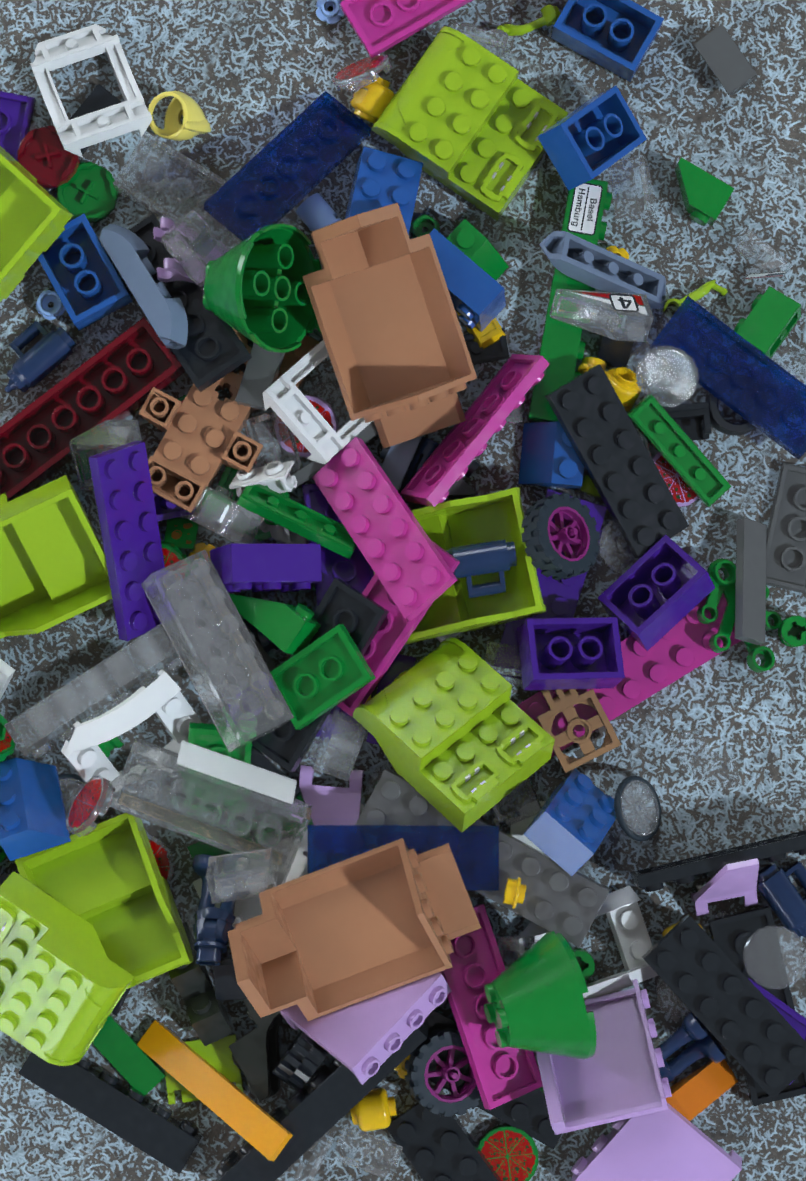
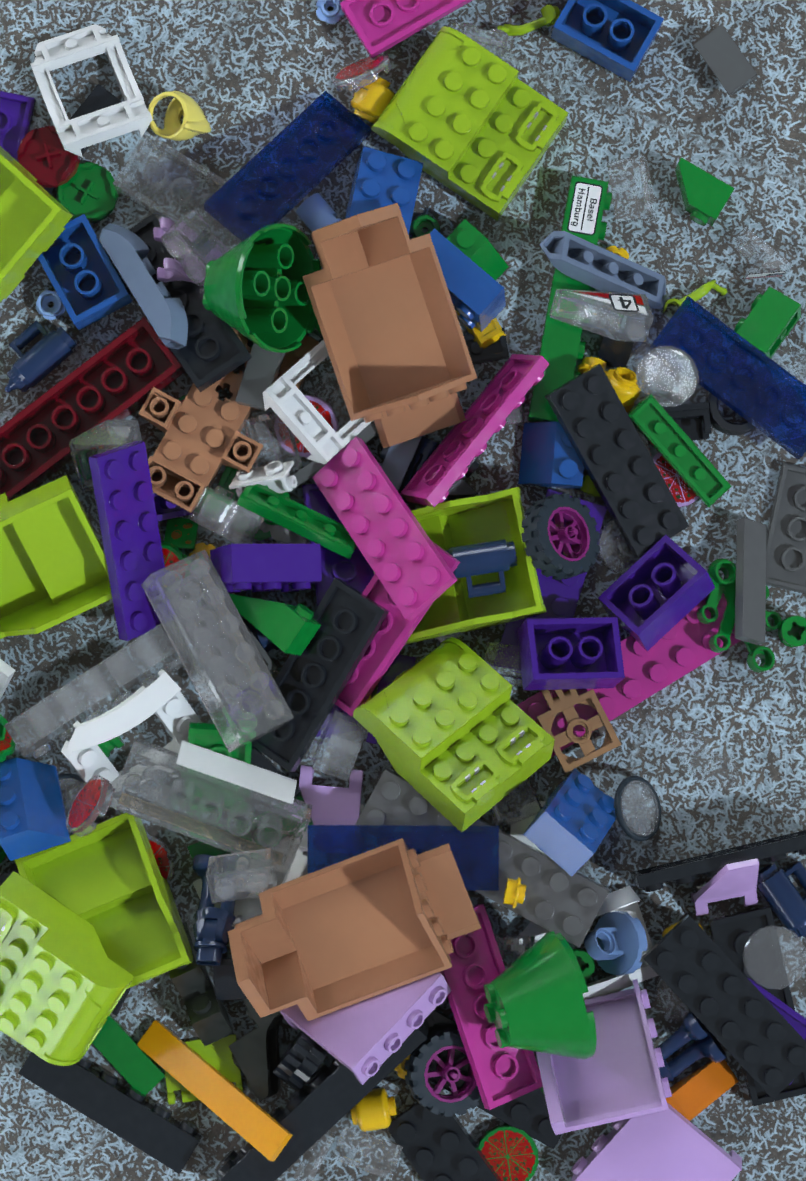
(322, 676): green plate -> none
(592, 138): blue brick -> none
(617, 943): none -> medium blue tile

